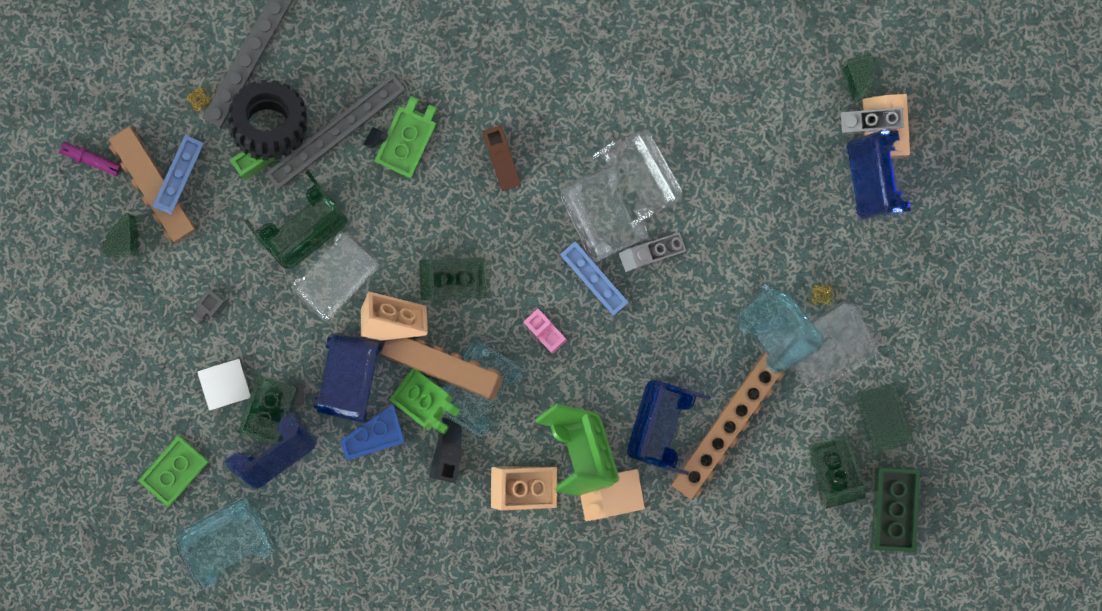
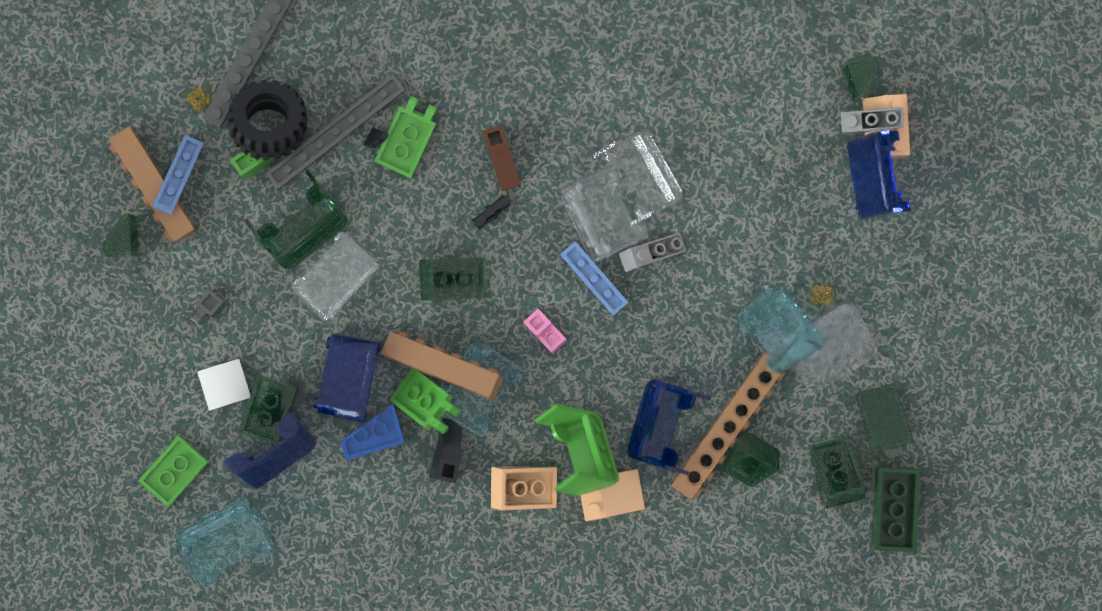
(91, 159): magenta pin -> none
(392, 318): light nougat slope -> none
(491, 212): none -> black pin
(752, 460): none -> clear green slope

